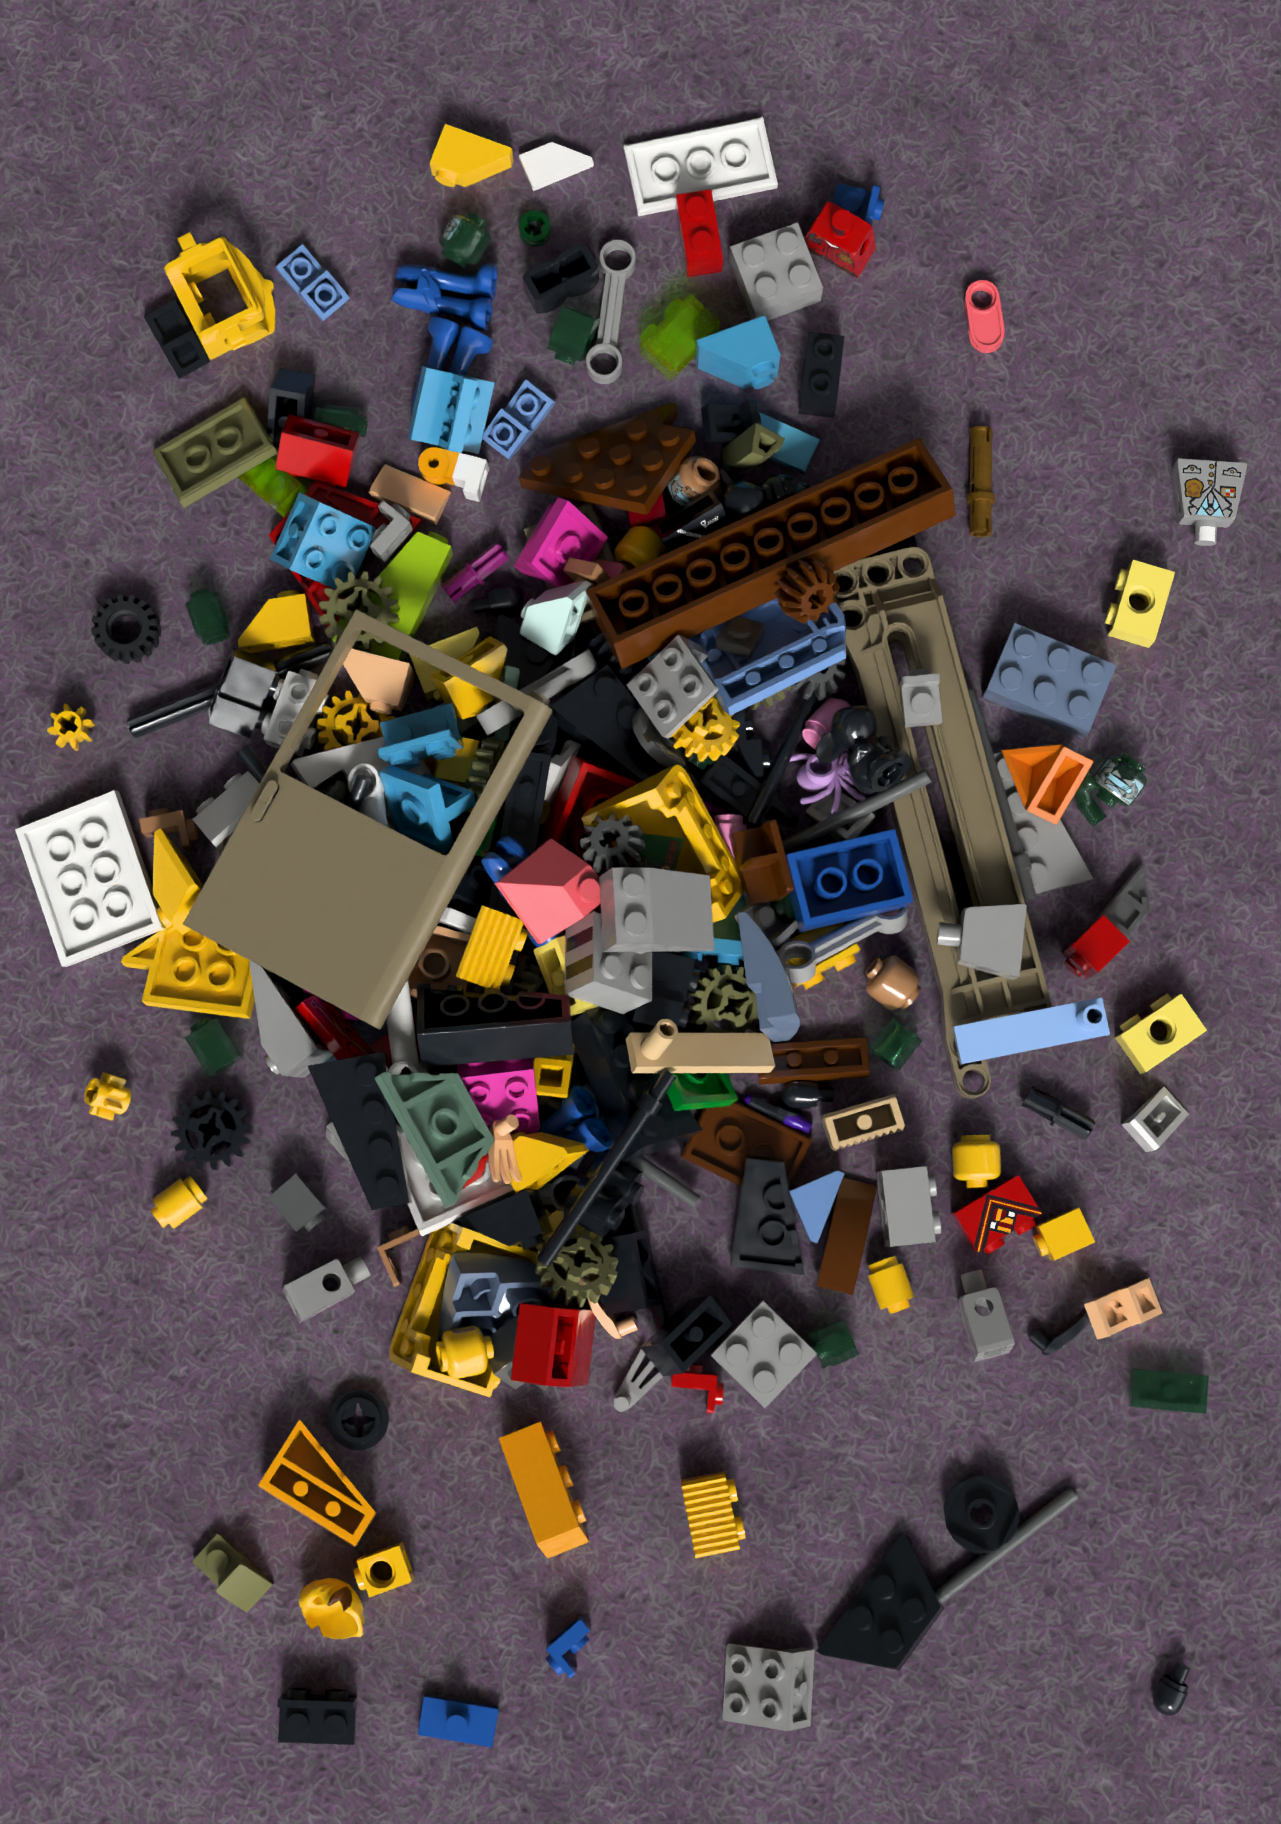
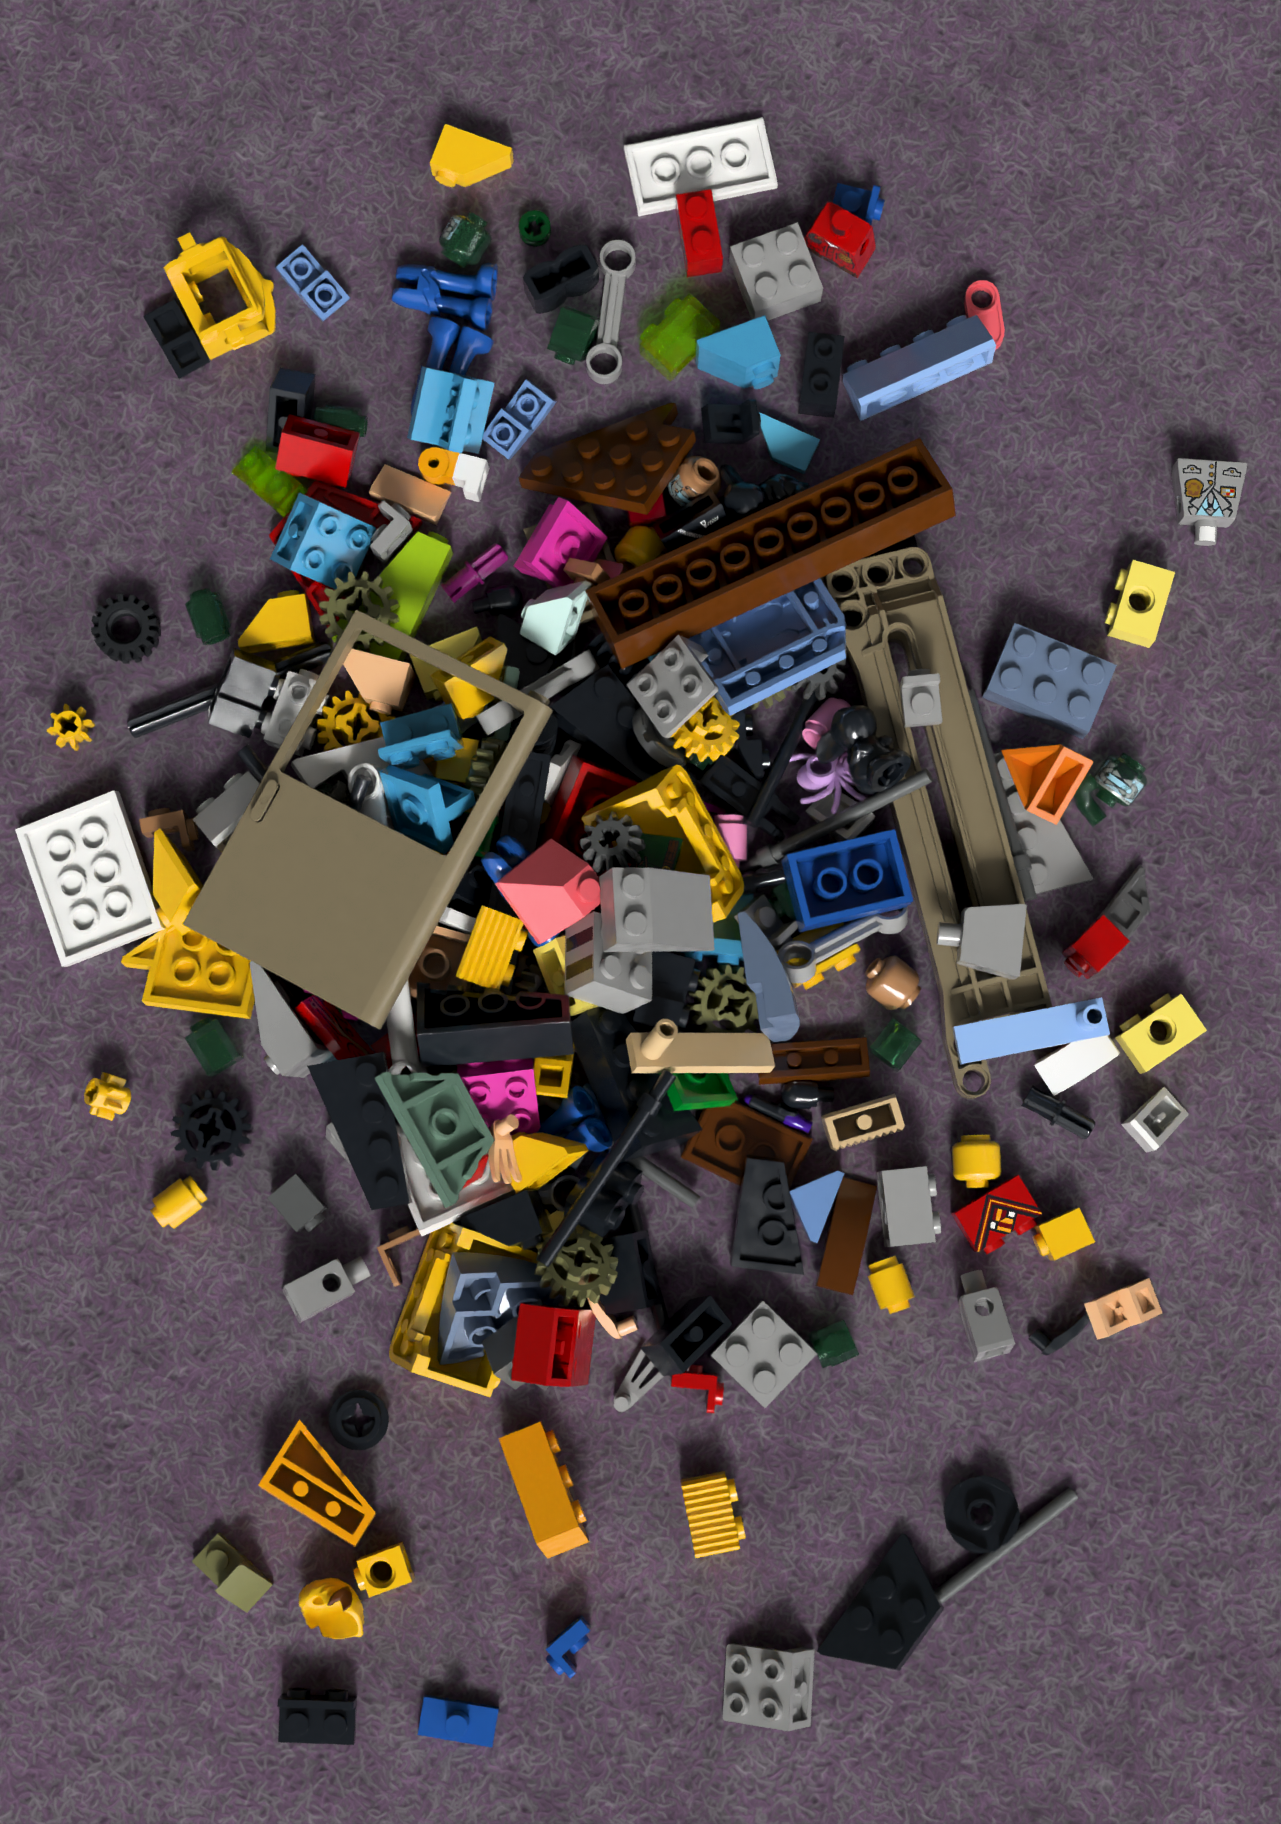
(214, 452): olive tile -> none
(464, 1352): yellow head -> none
(552, 163): white tile -> none
(740, 636): clear smoke plate -> none
(752, 447): olive brick -> none
(761, 864): reddish brown panel -> none
(807, 590): reddish brown gear -> none
(919, 366): none -> light blue slope
(980, 494): pearl gold pin -> none
(1075, 1062): none -> white slope
(1168, 1391): clear green plate -> none
(1172, 1691): black cylinder -> none

